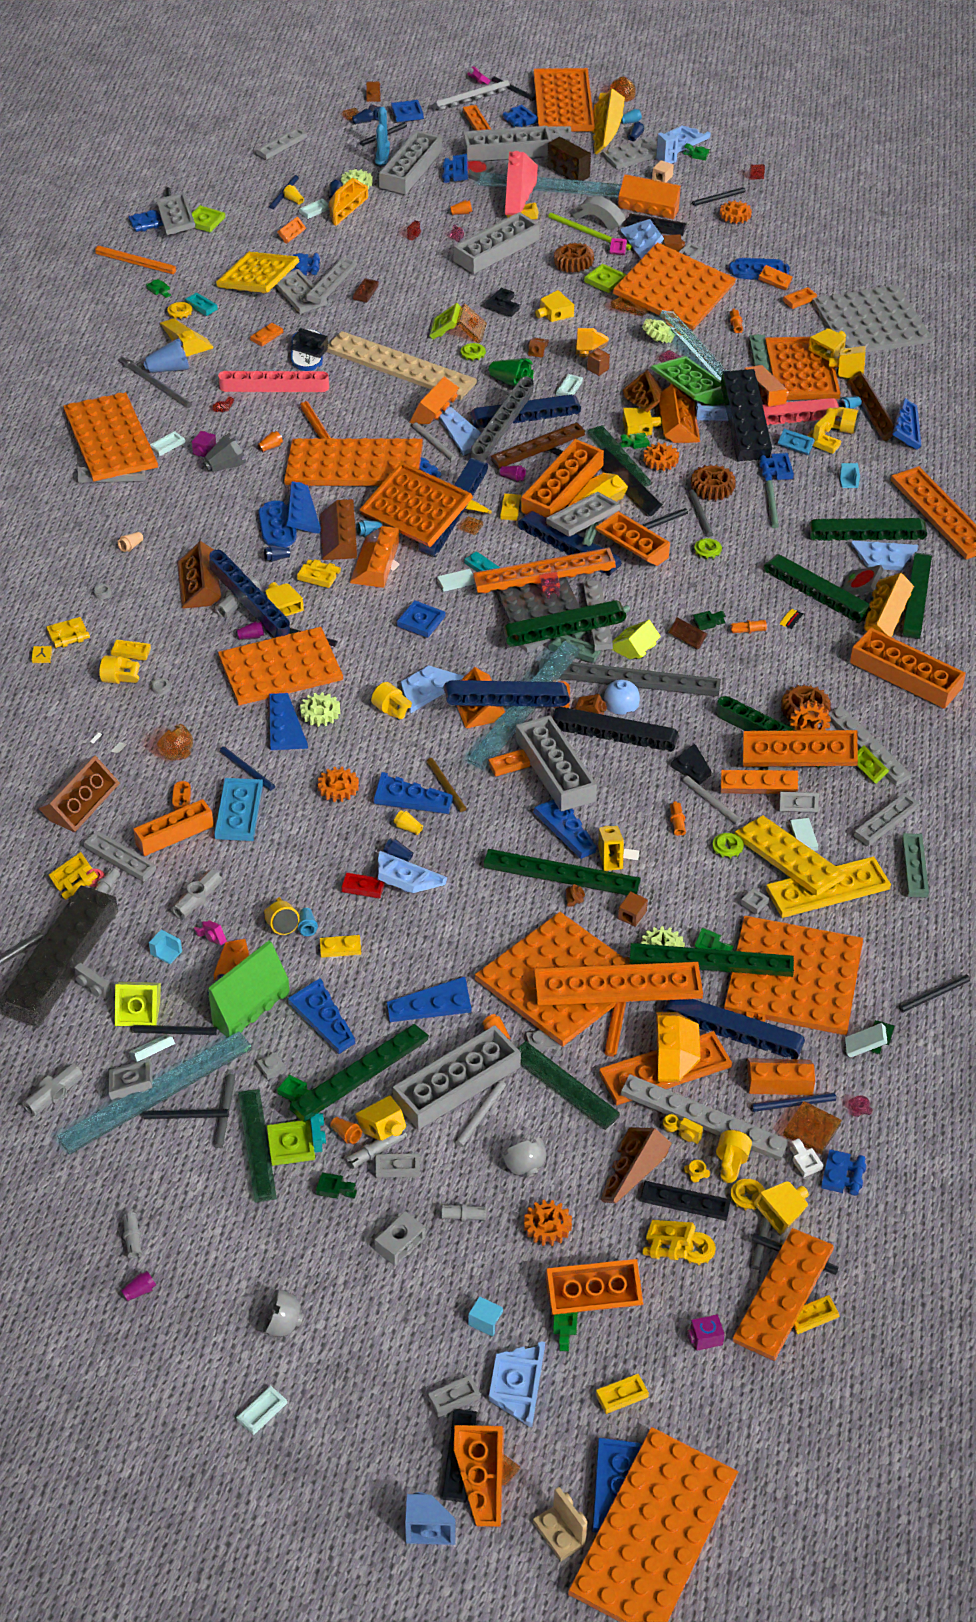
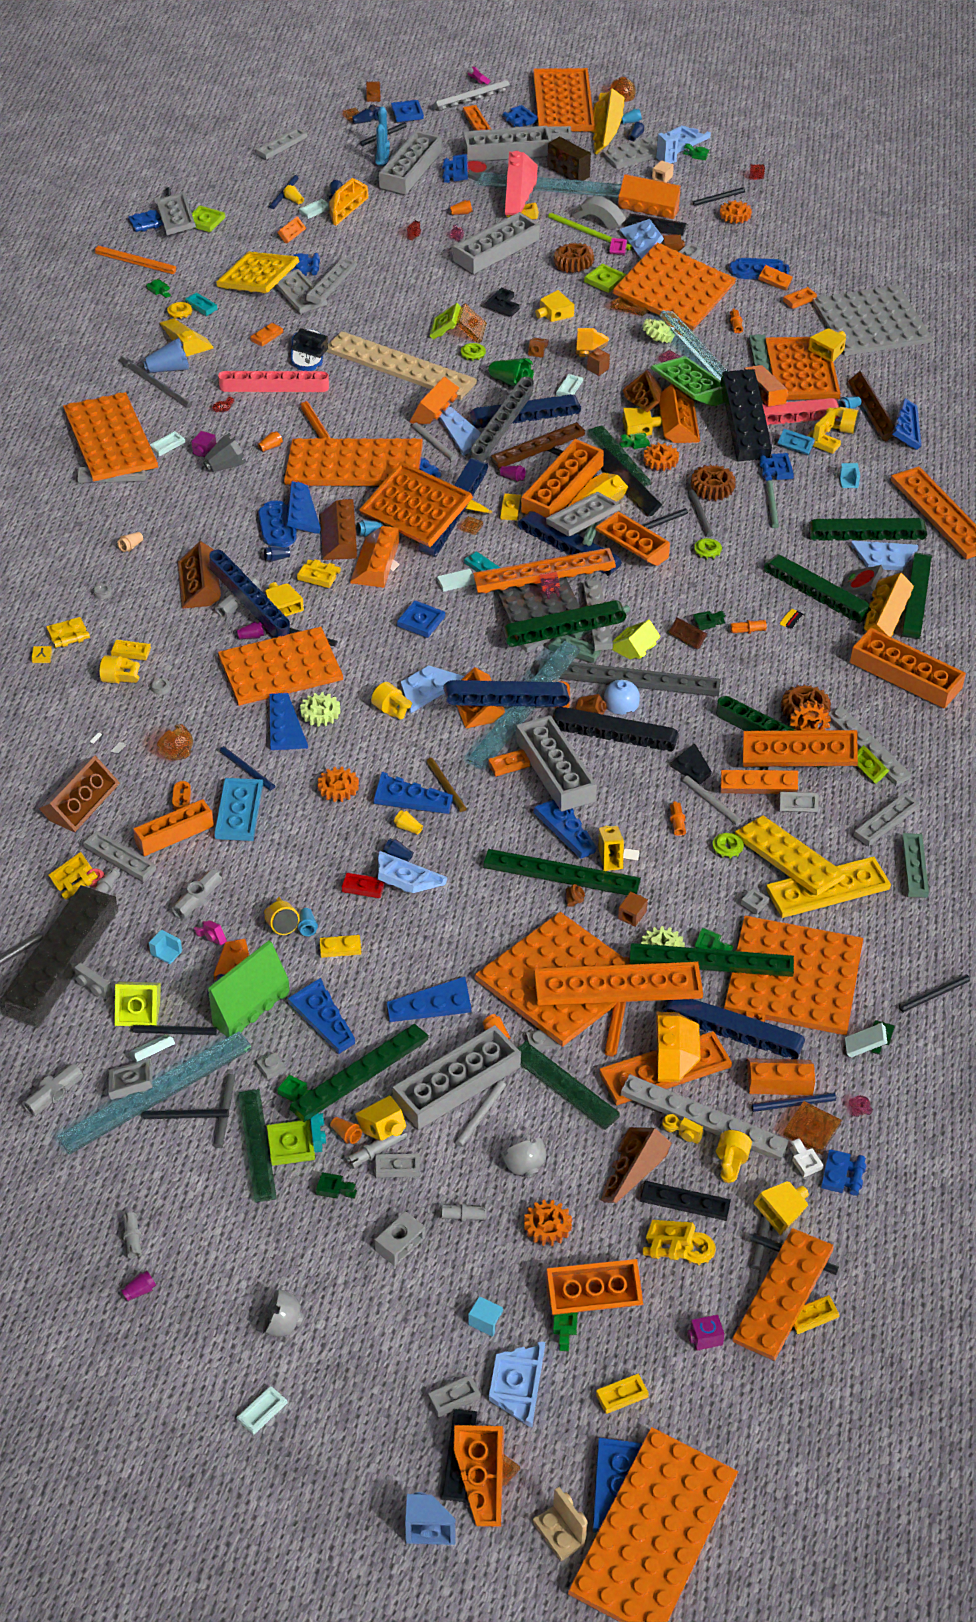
(360, 175): yellowish green gear -> none
(365, 290): copper plate -> none
(515, 89): black bar -> none
(697, 1165): yellow plate -> none
(713, 413): light blue hinge -> none
(738, 1191): yellow gear -> none
(804, 832): light aqua tile -> none
(849, 361): yellow torso -> none

